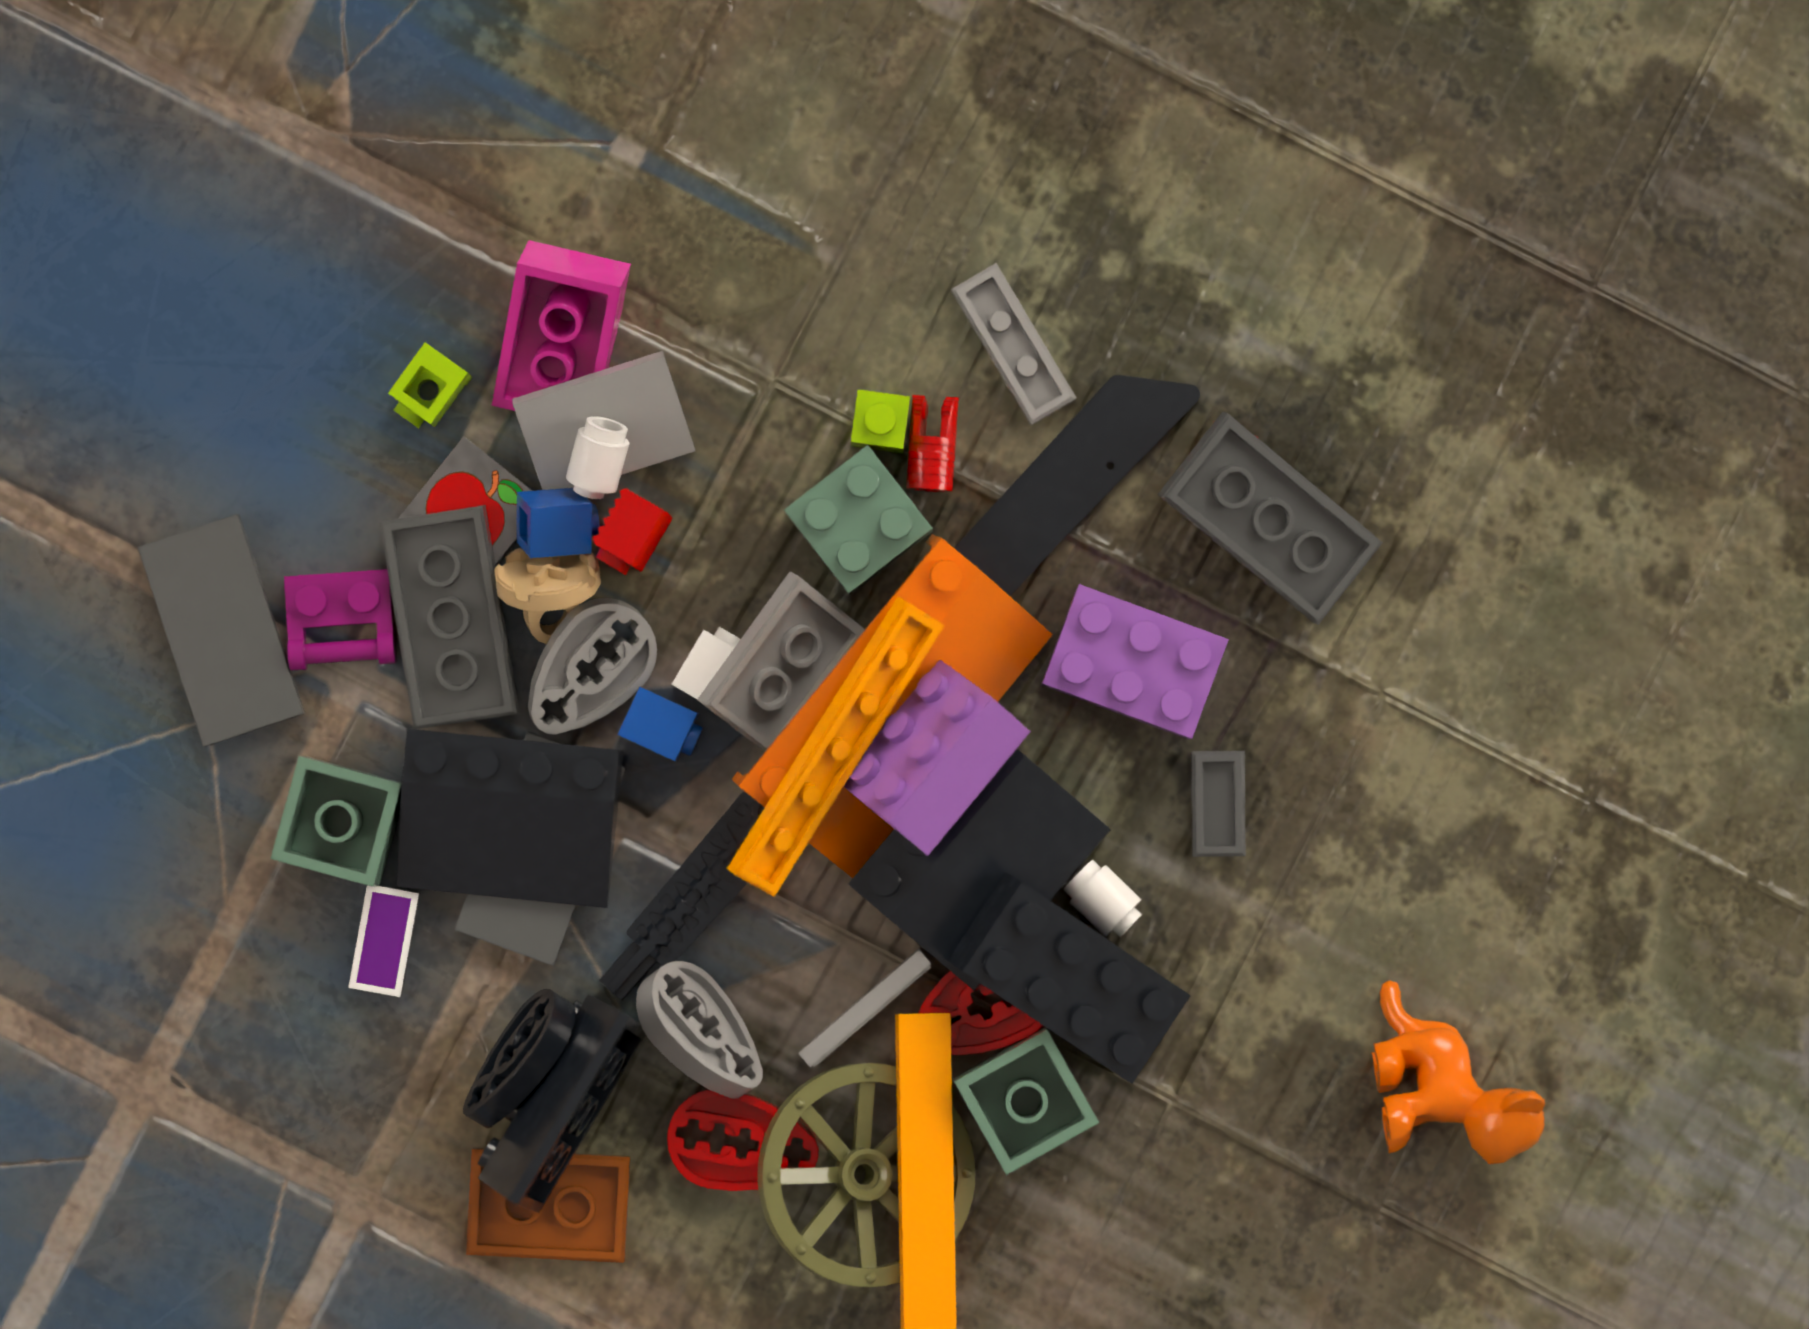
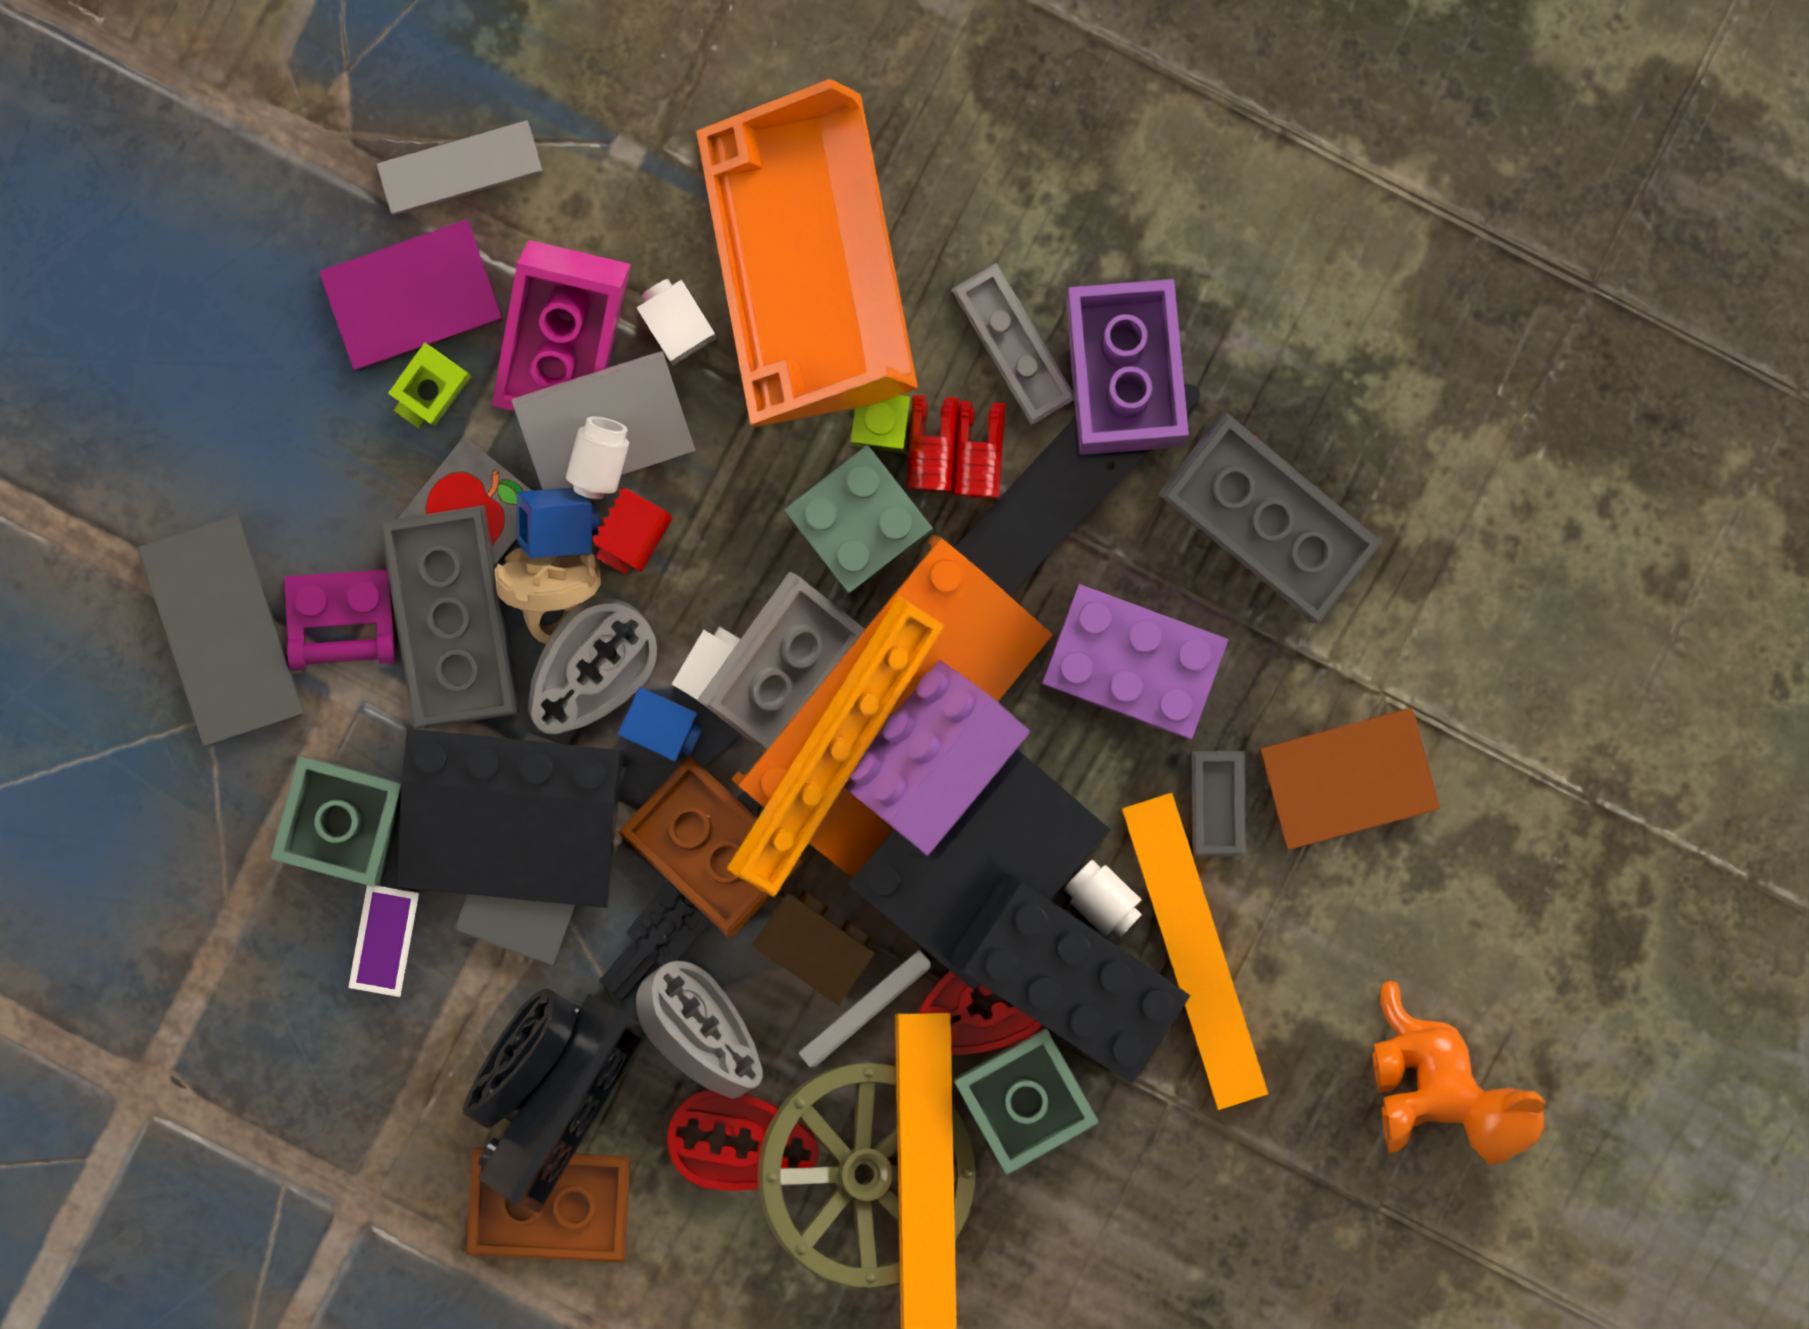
(411, 295): none -> magenta tile
(459, 168): none -> light grey tile
(675, 320): none -> white brick
(691, 836): none -> dark orange tile
(806, 256): none -> orange slope
(814, 946): none -> dark brown brick
(979, 463): none -> red hinge
(1126, 367): none -> medium lavender brick
(1194, 951): none -> light orange tile
(1349, 778): none -> dark orange tile

